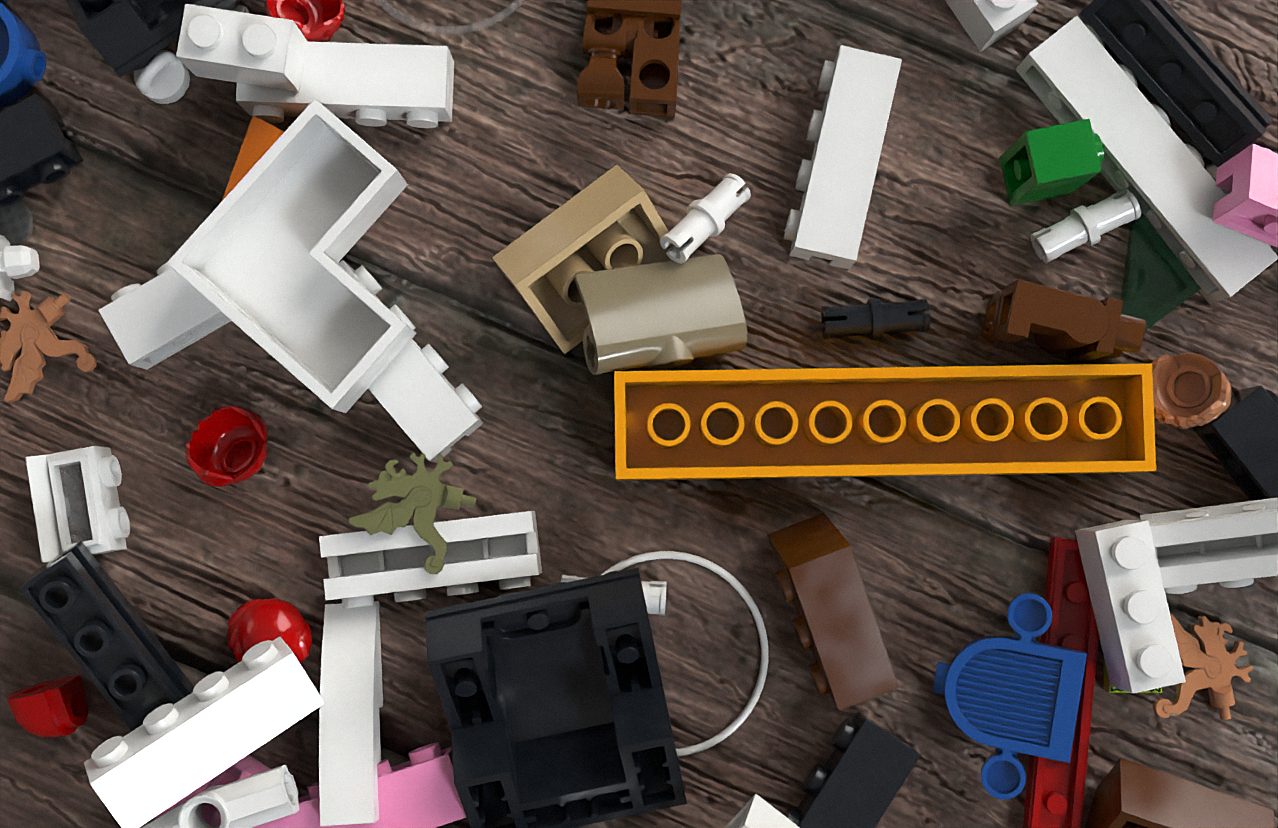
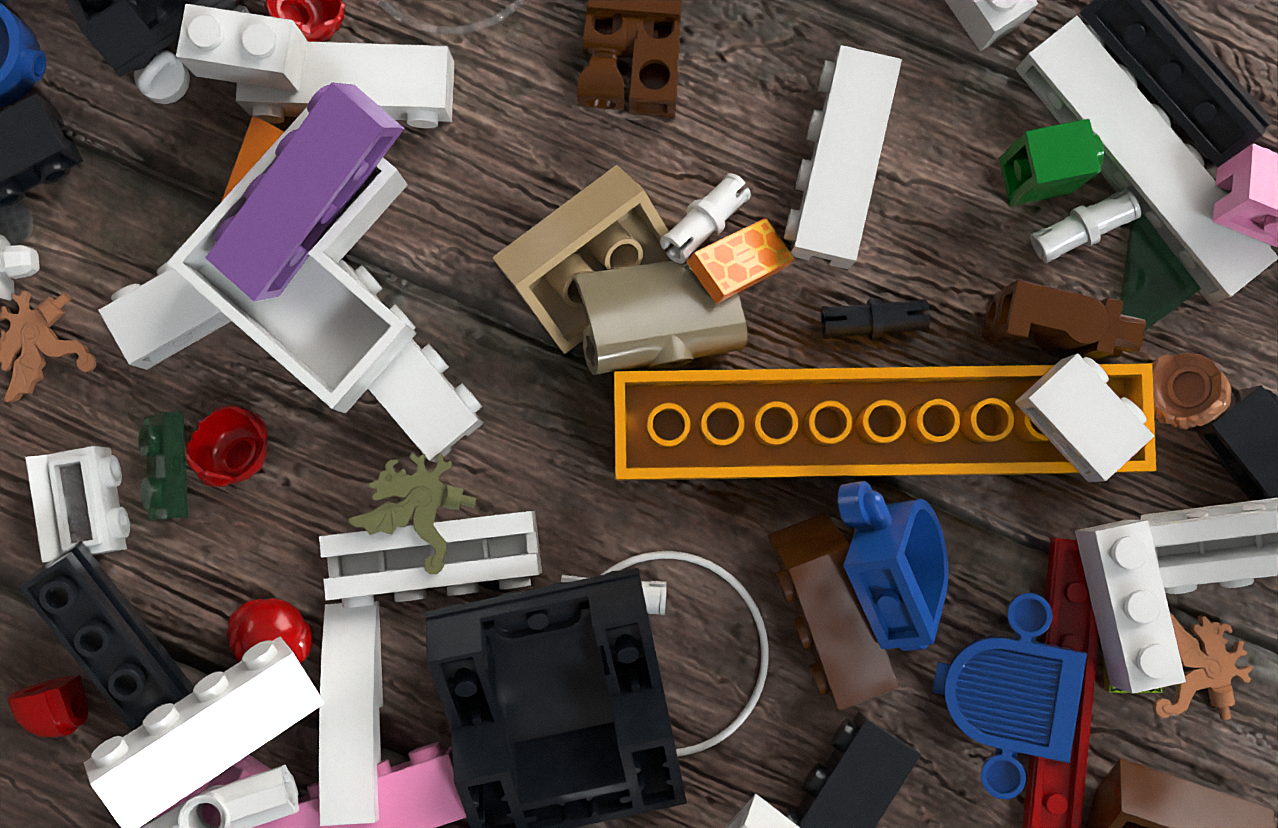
(164, 447): none -> clear green plate
(303, 190): none -> medium lavender brick
(740, 260): none -> orange tile
(895, 565): none -> blue piece
(1085, 417): none -> white brick

